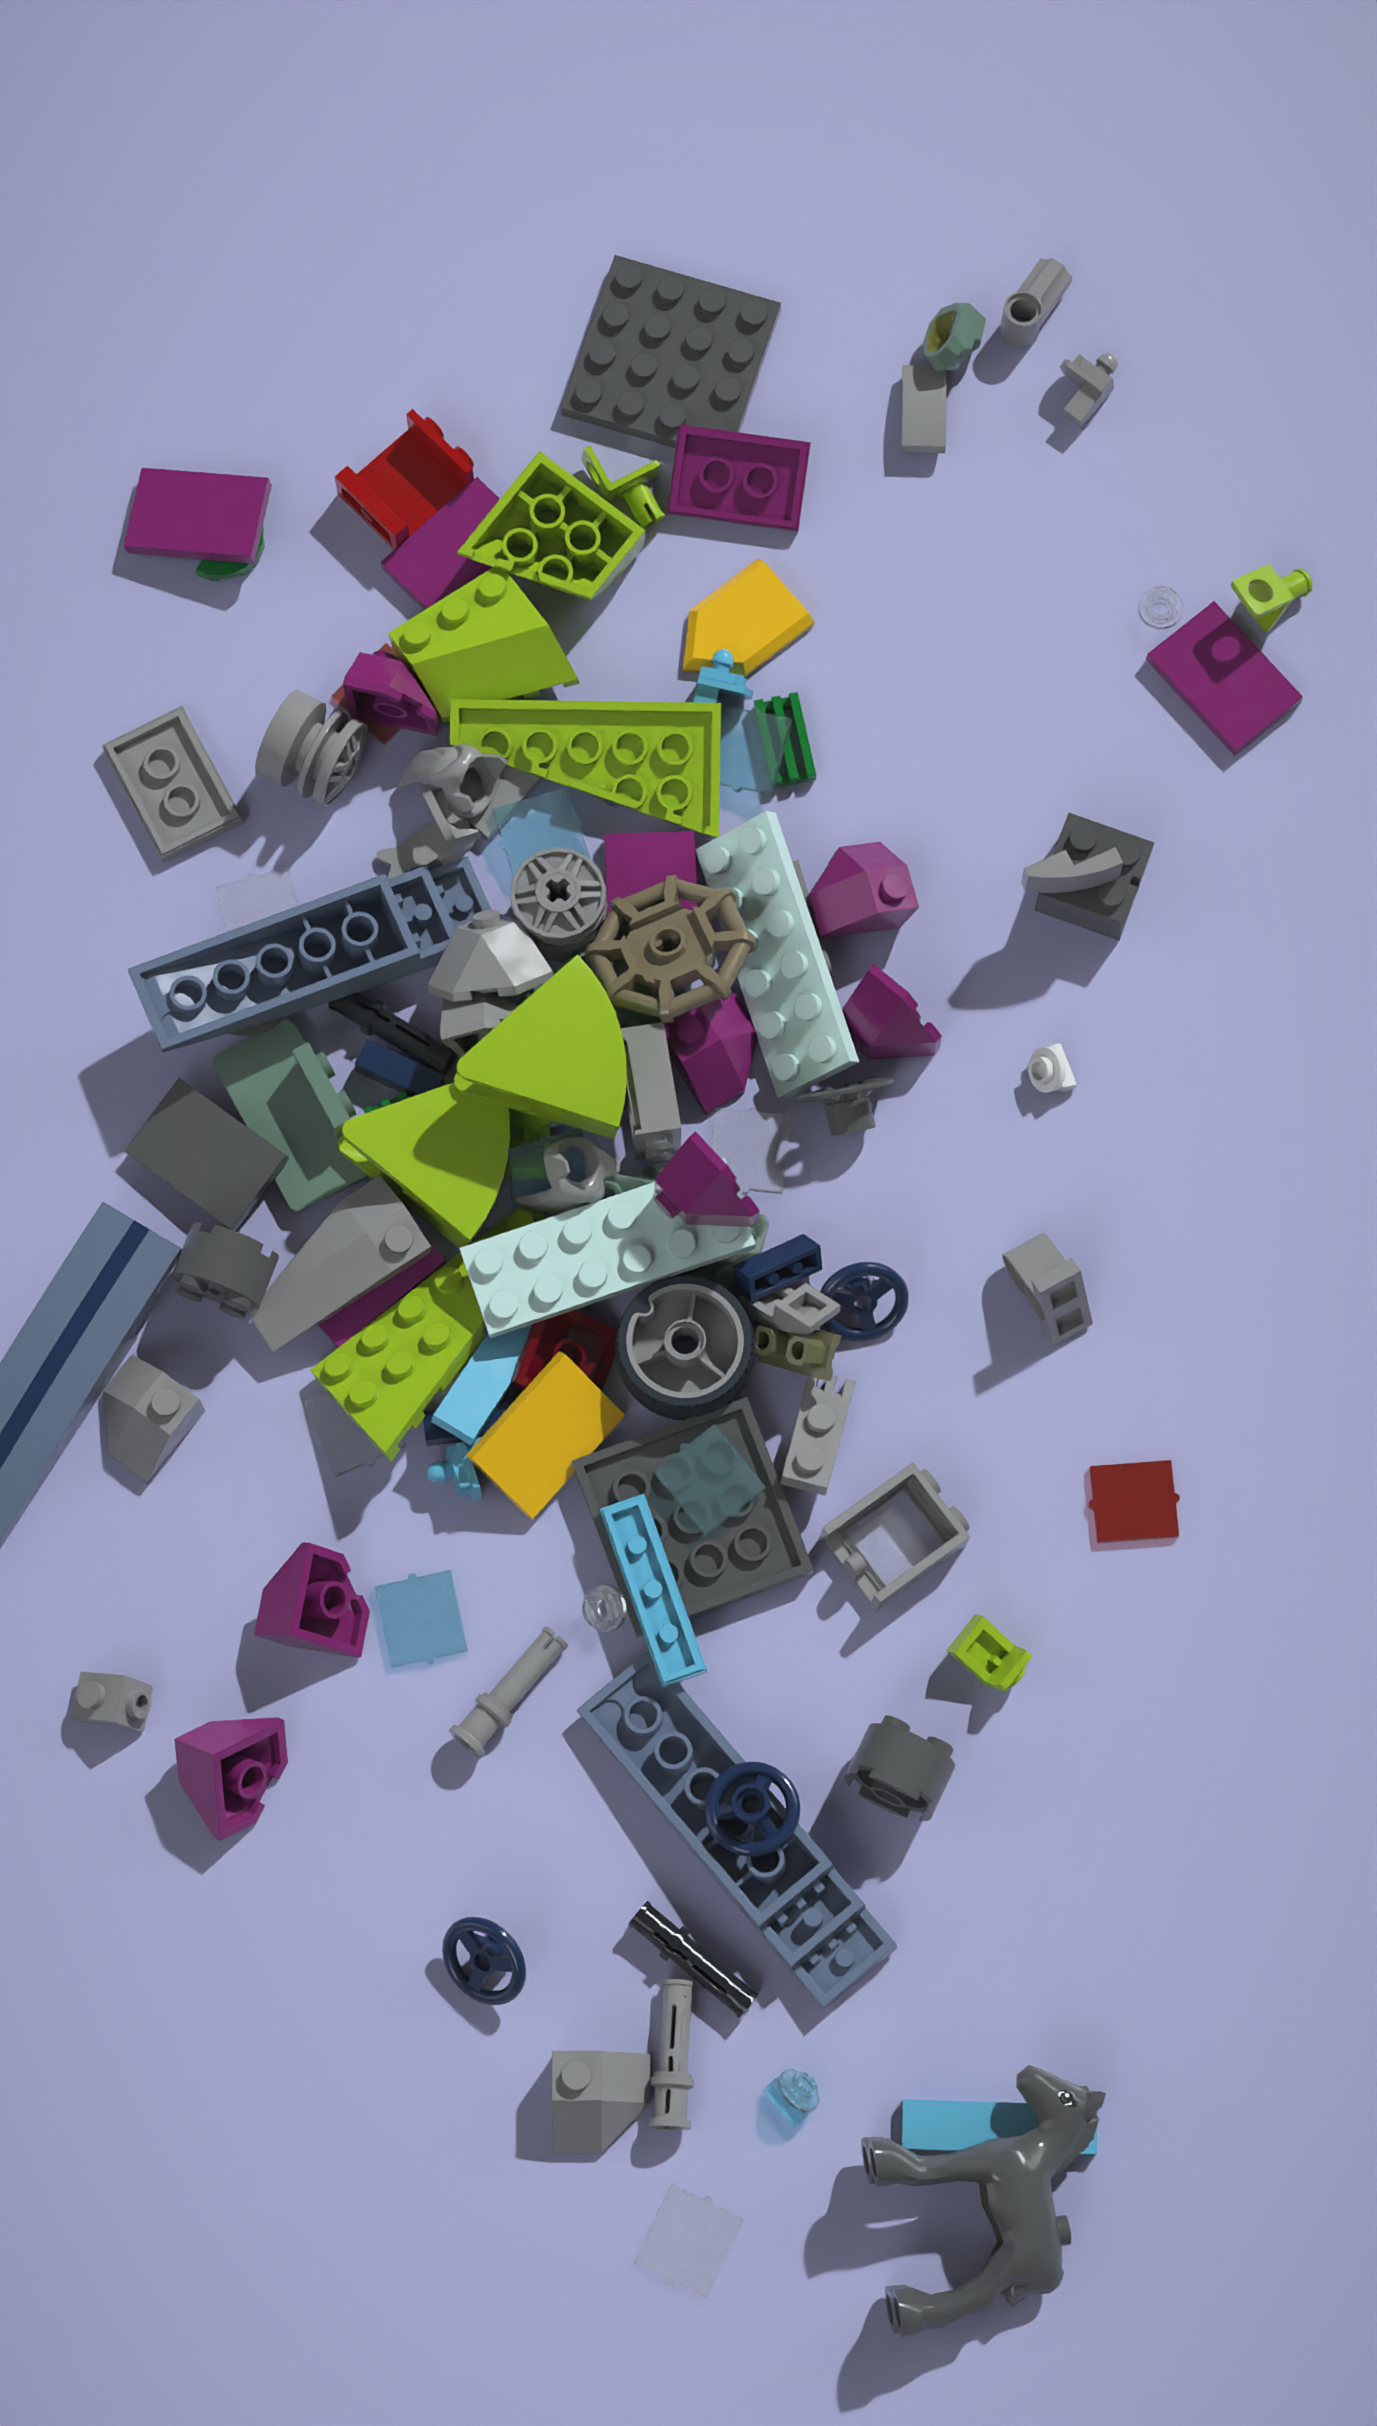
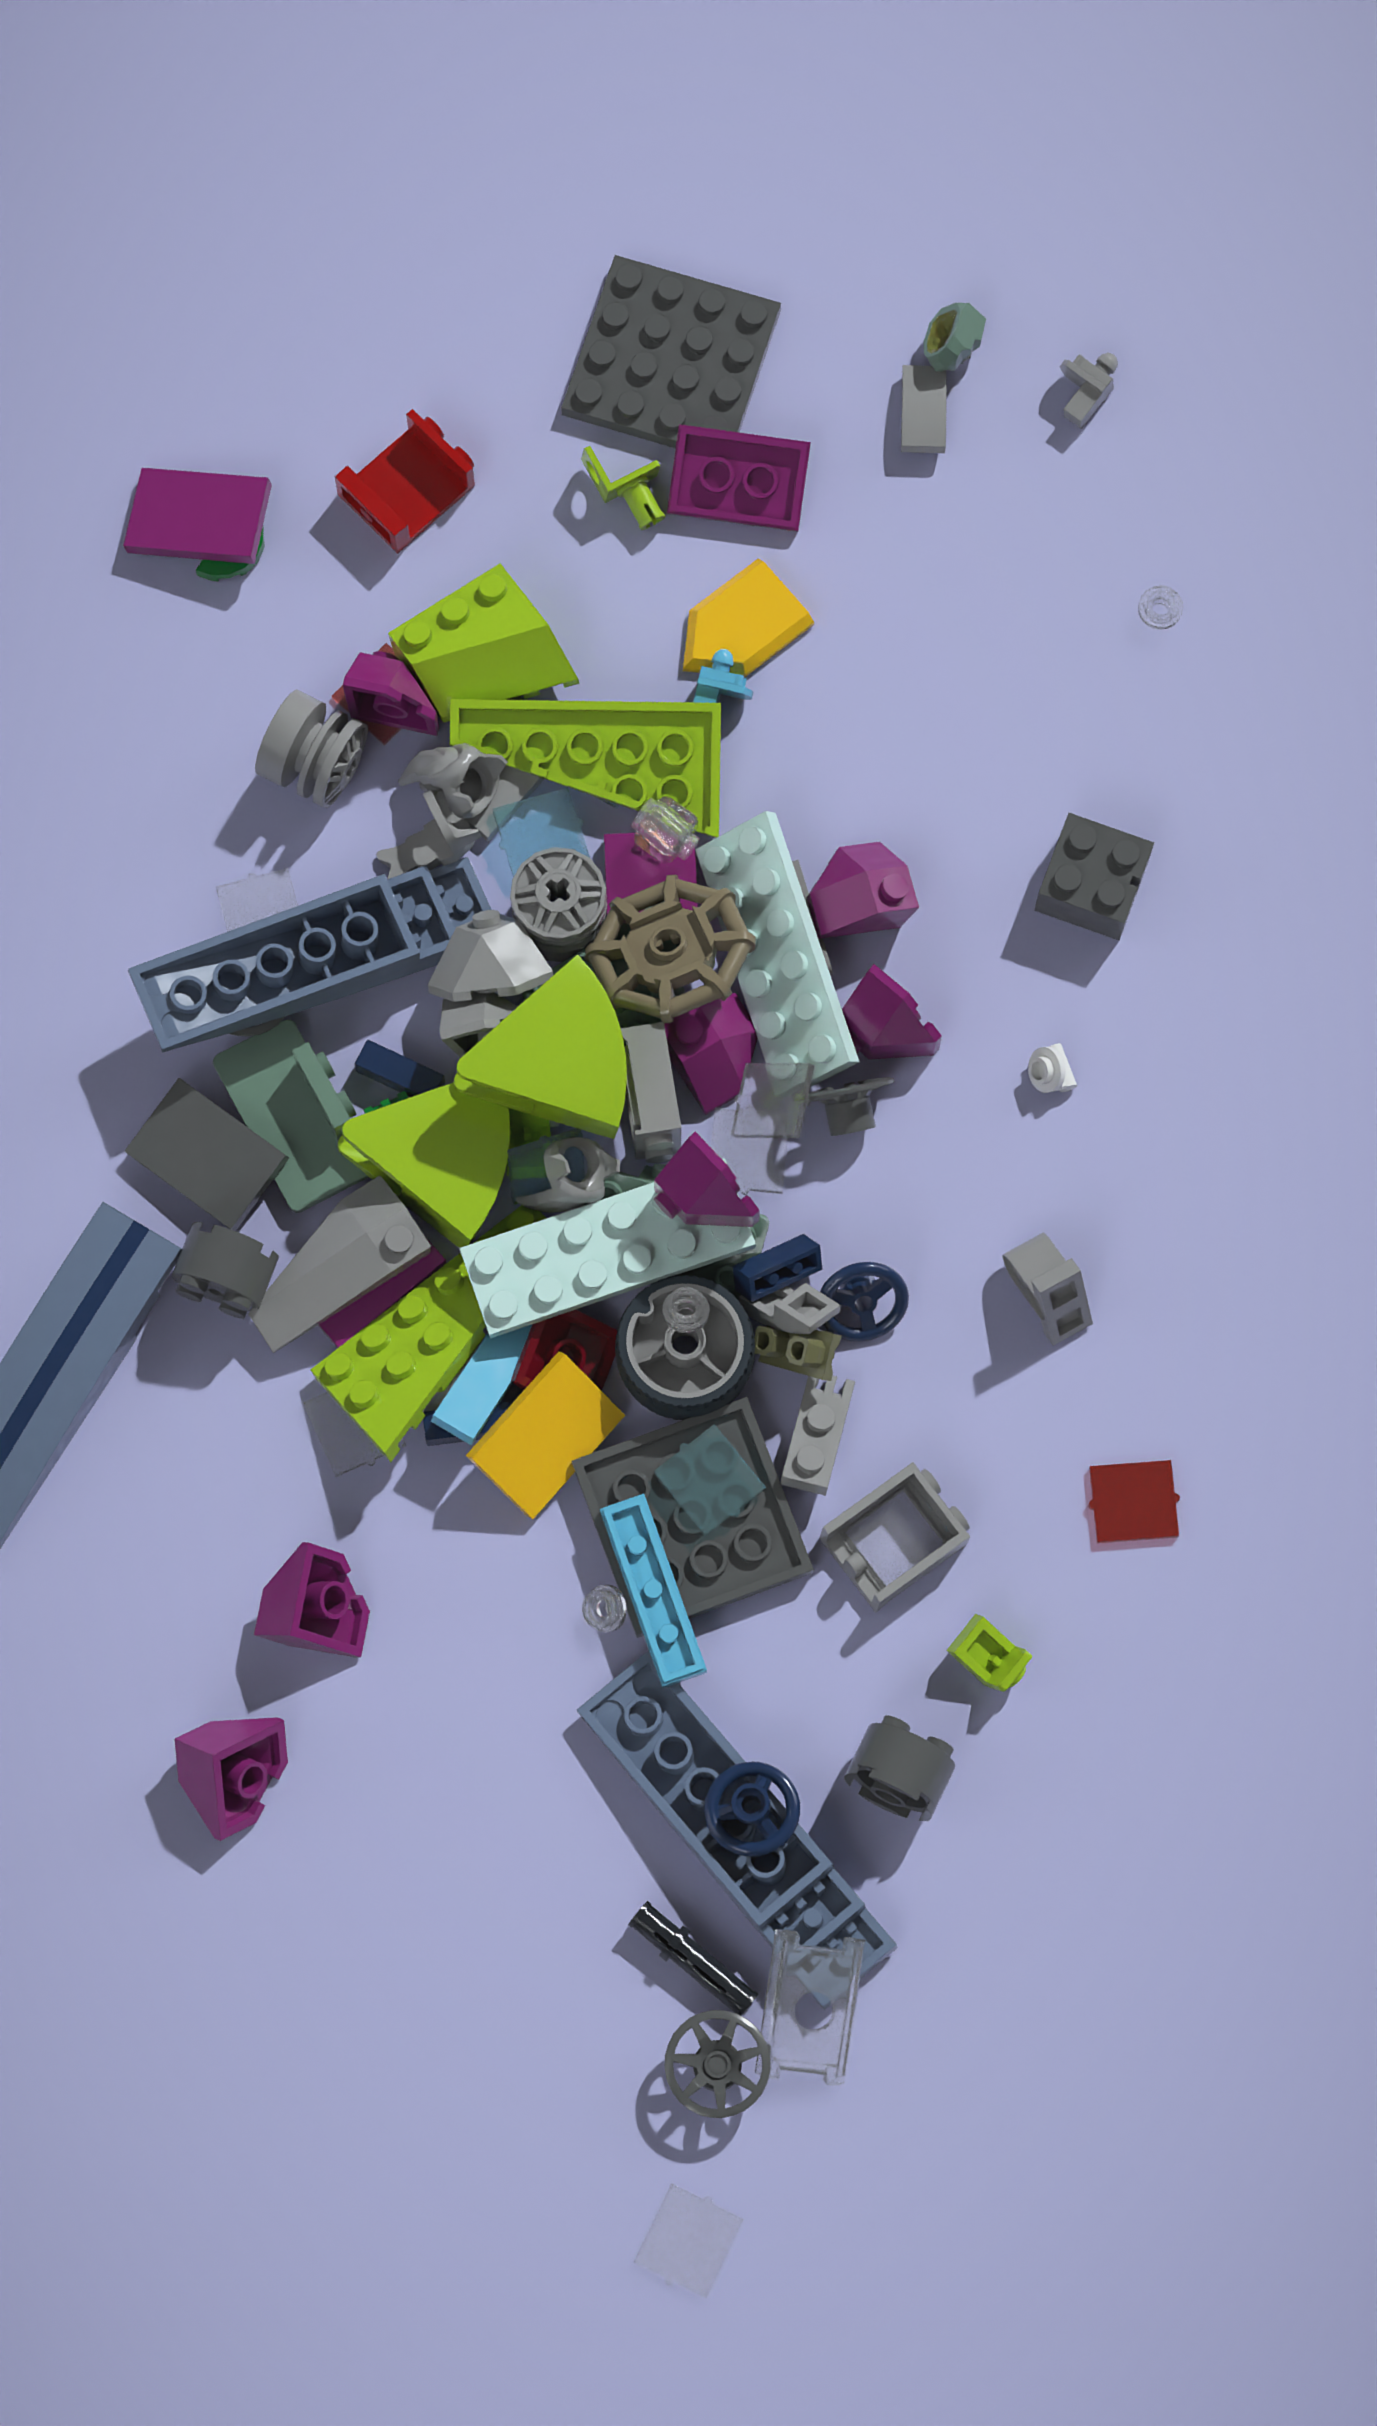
(112, 1700): light grey bracket -> none
(147, 1416): light grey slope -> none
(172, 784): light grey tile -> none
(377, 1020): black pin -> none
(421, 1618): clear light blue piece -> none
(428, 559): magenta tile -> none
(459, 1469): medium azure piece -> none
(487, 1953): dark blue piece -> none
(494, 1709): light grey pin -> none
(556, 533): lime wedge -> none
(596, 2098): light grey slope -> none
(665, 830): none -> clear head
(672, 2079): light grey pin -> none
(689, 1299): none -> clear plate
(717, 2064): none -> dark grey wheel
(751, 748): clear light blue piece -> none
(772, 1100): none -> clear piece
(778, 706): green tile -> none
(794, 2095): clear light blue plate -> none
(802, 1970): none -> clear piece
(962, 2124): medium azure tile -> none
(1014, 2194): dark grey animal -> none
(1033, 301): light grey piece -> none
(1060, 875): light grey slope -> none
(1224, 678): magenta tile -> none
(1270, 595): lime bracket -> none

